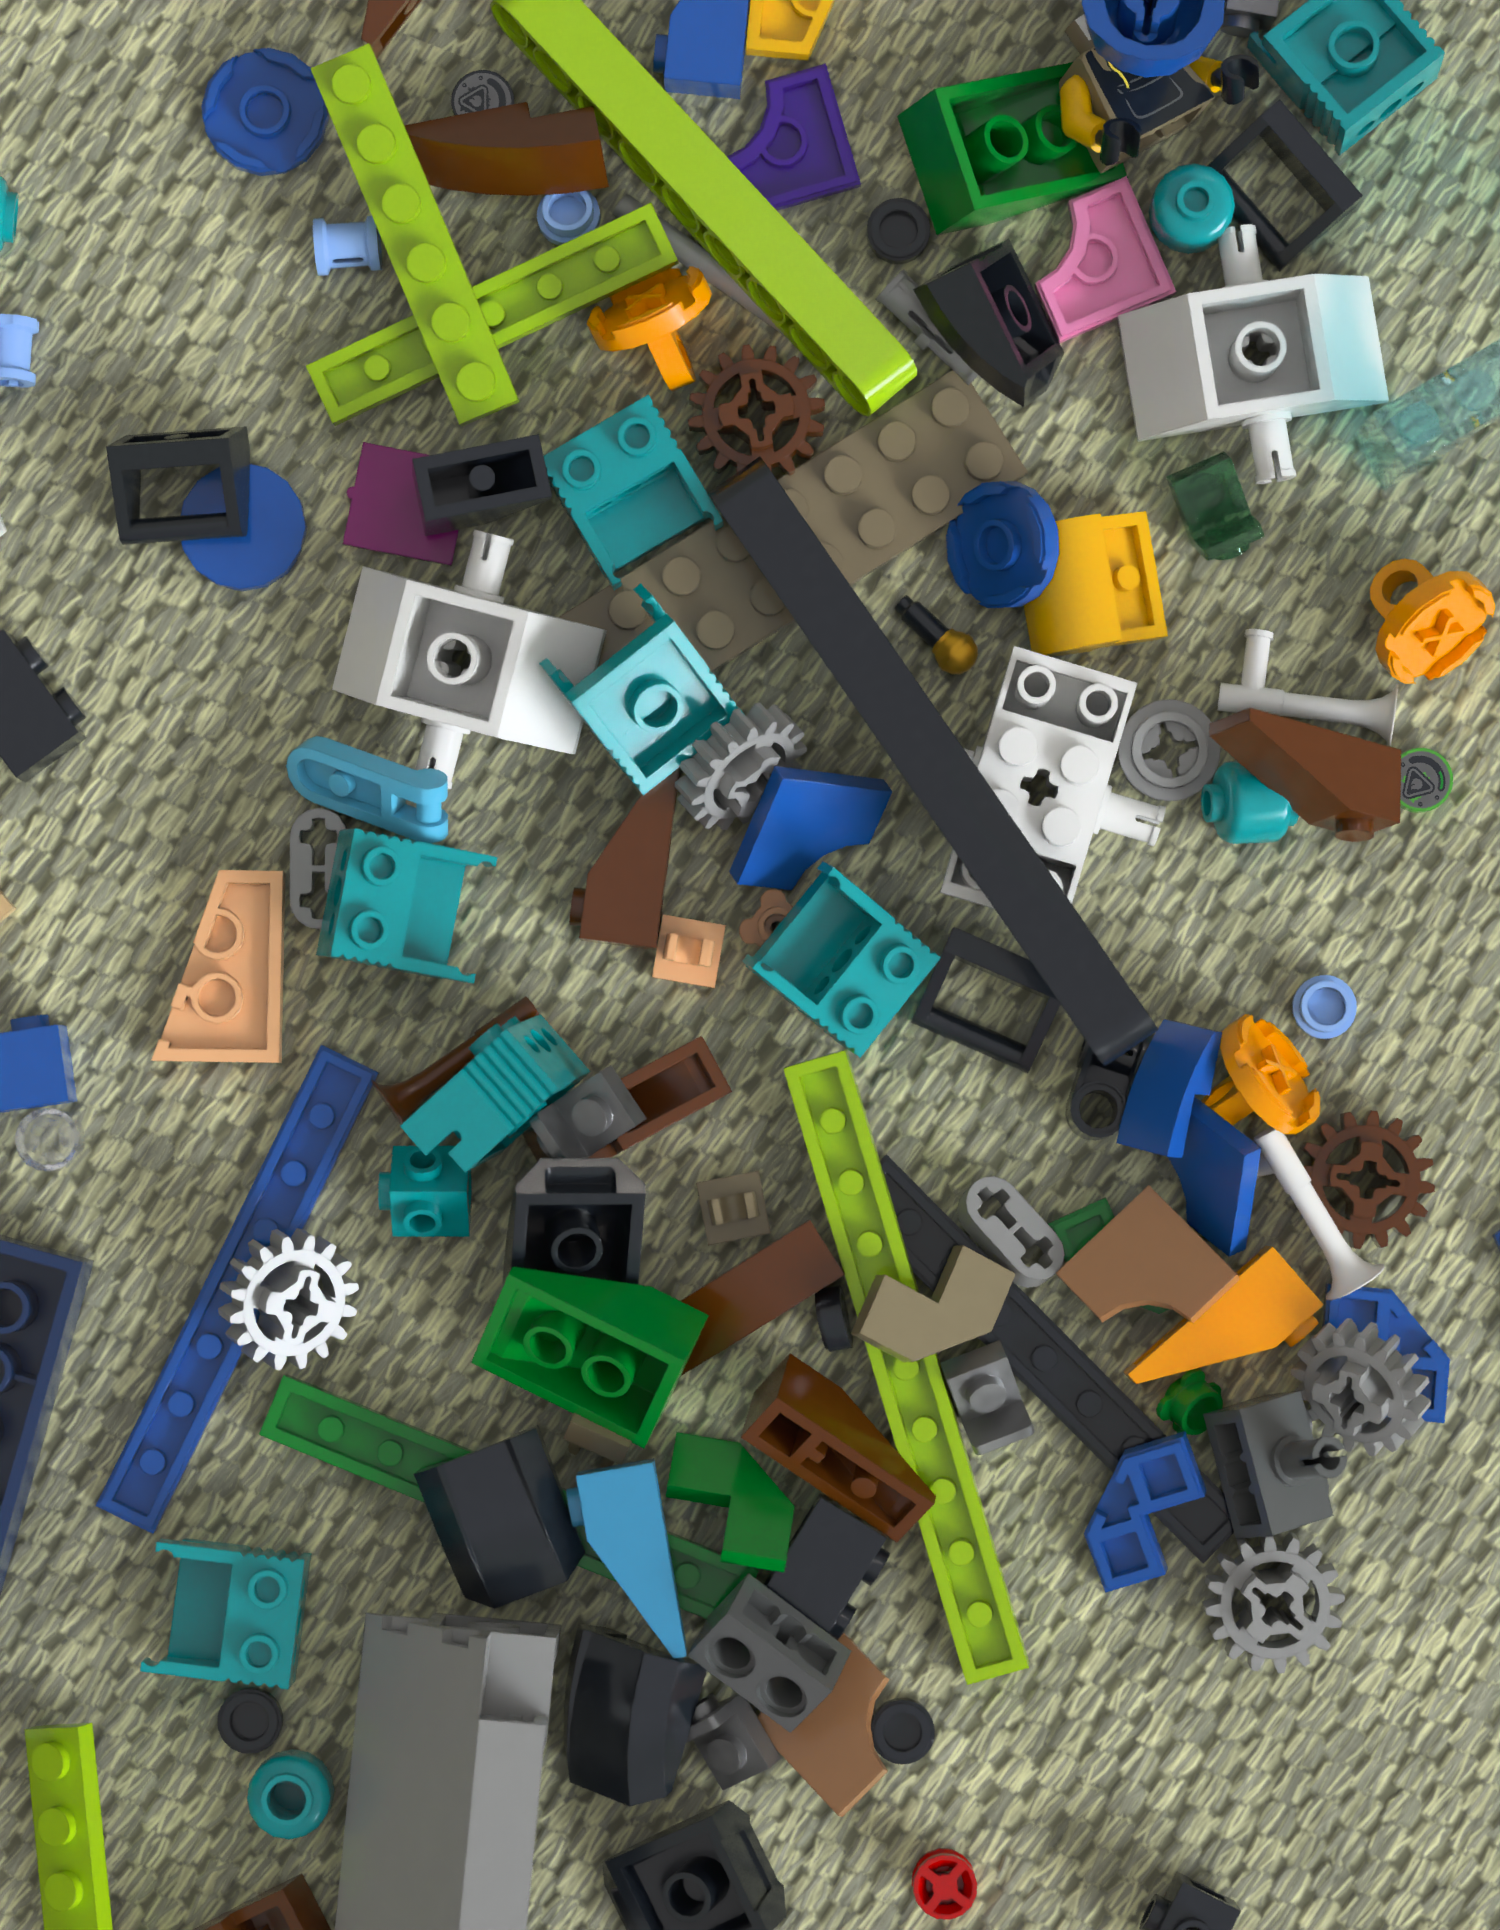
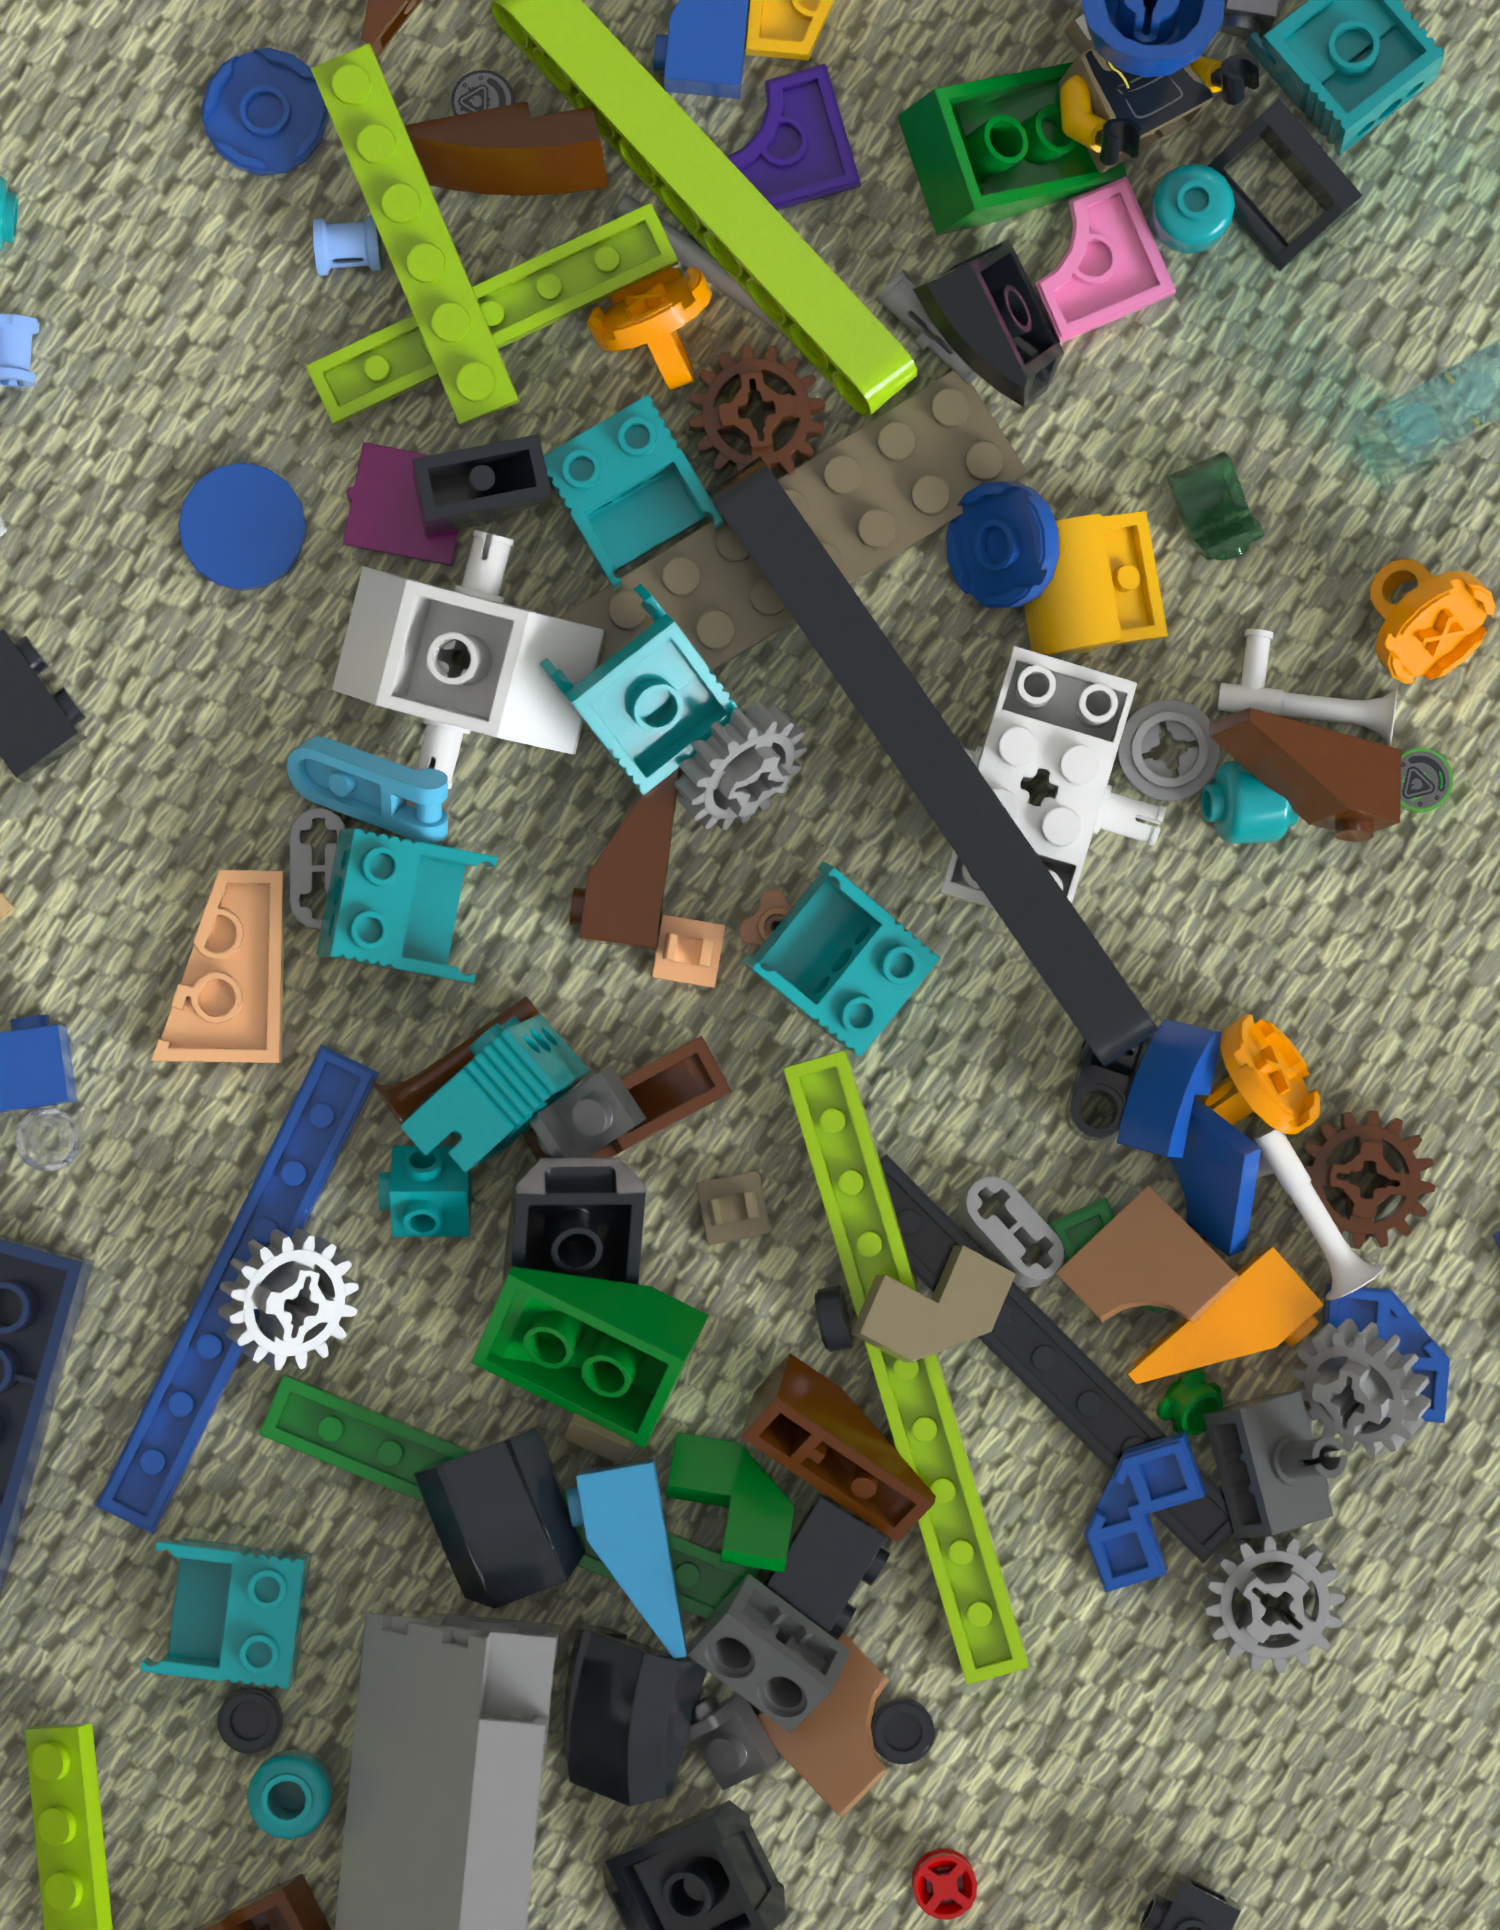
(180, 449): black tile -> none
(567, 216): light blue plate -> none
(761, 1289): reddish brown slope -> none
(802, 820): blue tile -> none
(898, 231): black tile -> none
(952, 649): piece -> none
(987, 1398): flat silver bracket -> none
(1002, 965): black tile -> none
(1191, 367): white slope -> none
(1324, 1007): light blue plate -> none

